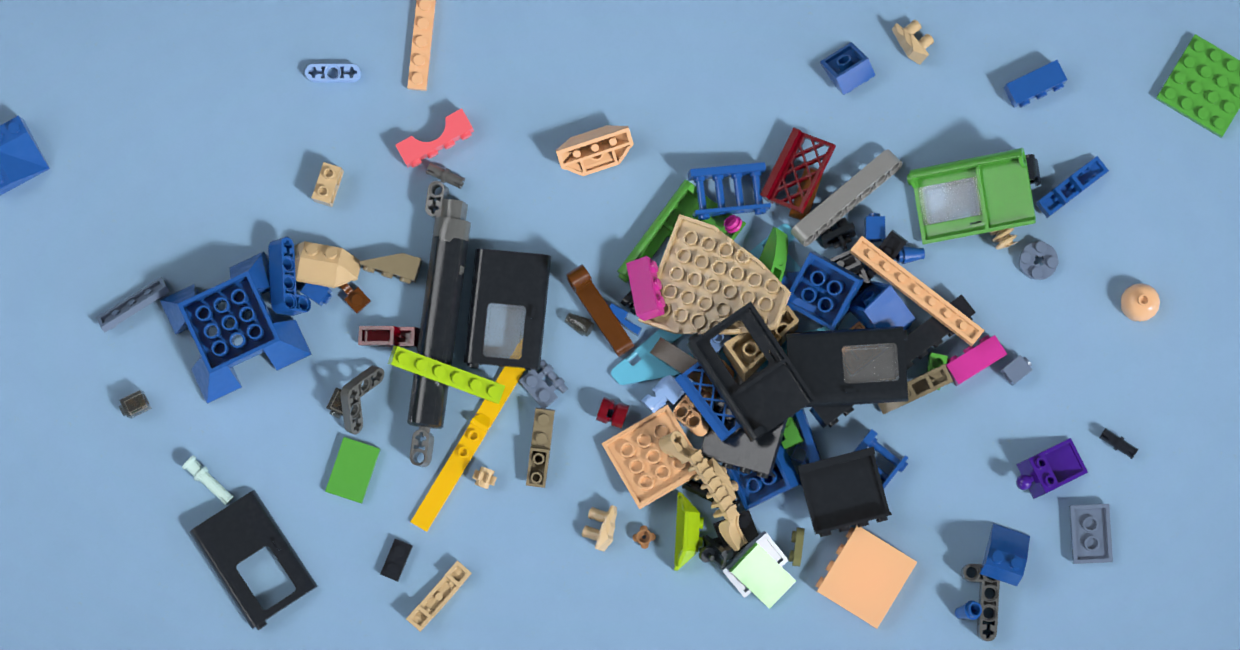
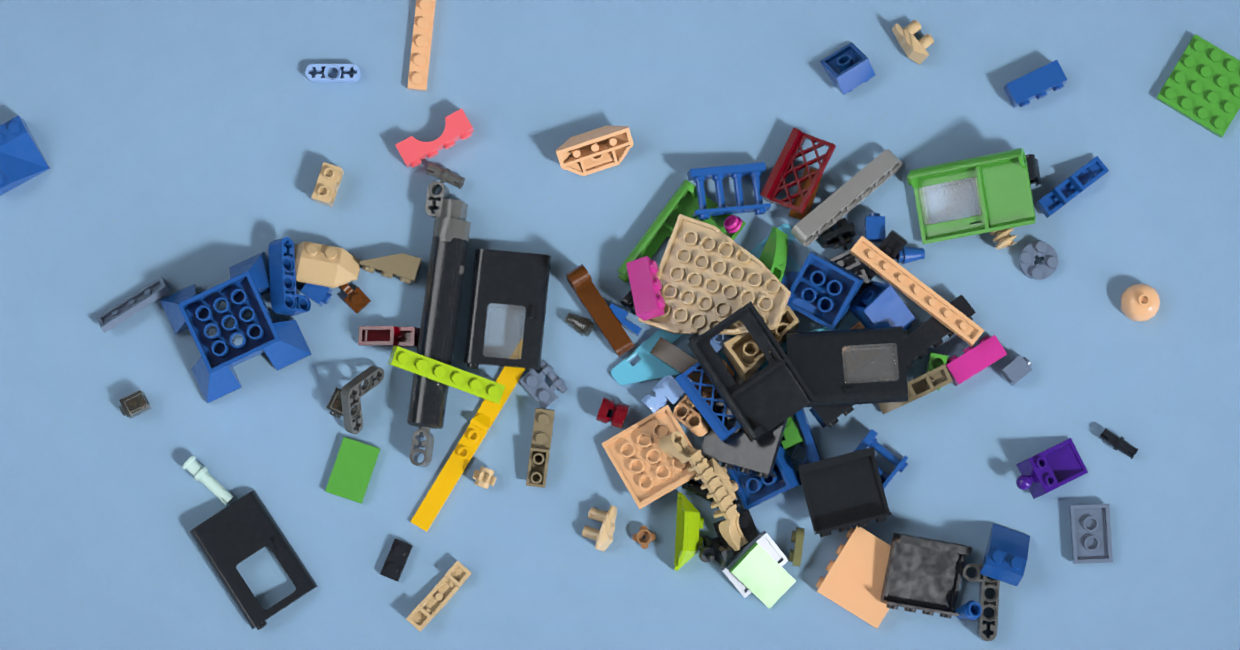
(923, 575): none -> black panel

